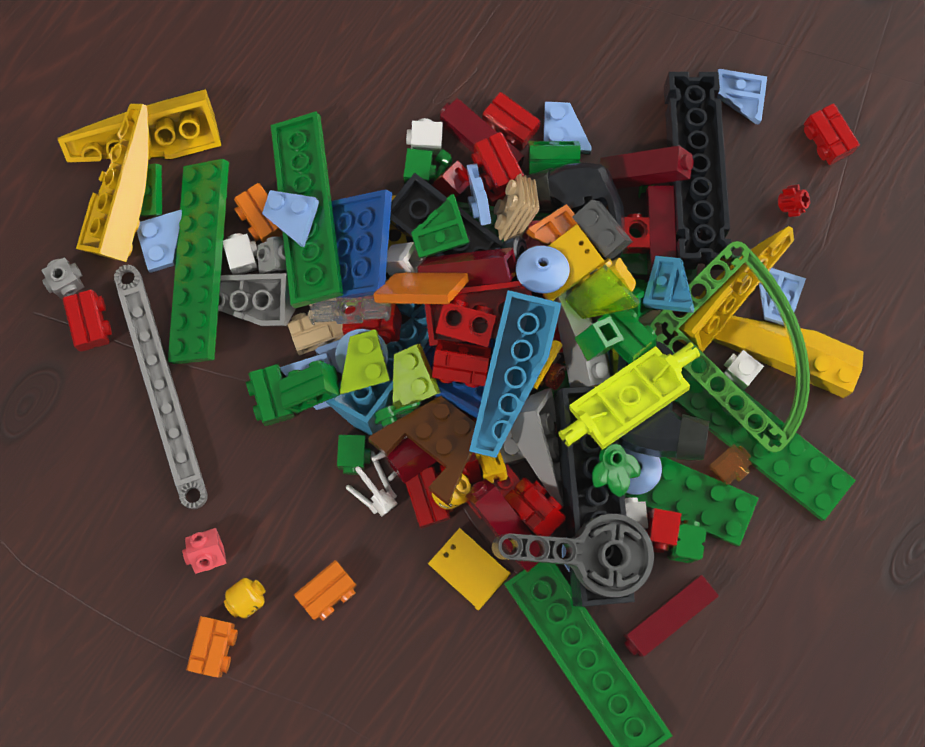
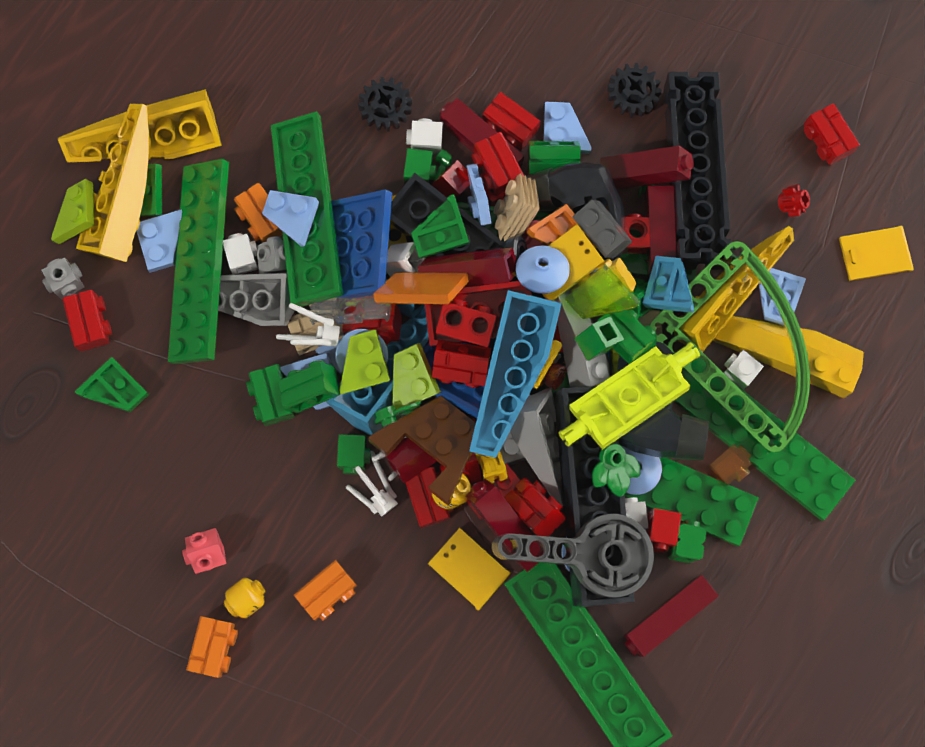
(76, 212): none -> lime wing
(113, 387): none -> green wing
(160, 387): light grey plate -> none
(325, 335): none -> white plant
(380, 113): none -> black gear
(637, 81): none -> black gear
(743, 93): light blue wing -> none
(876, 253): none -> yellow container

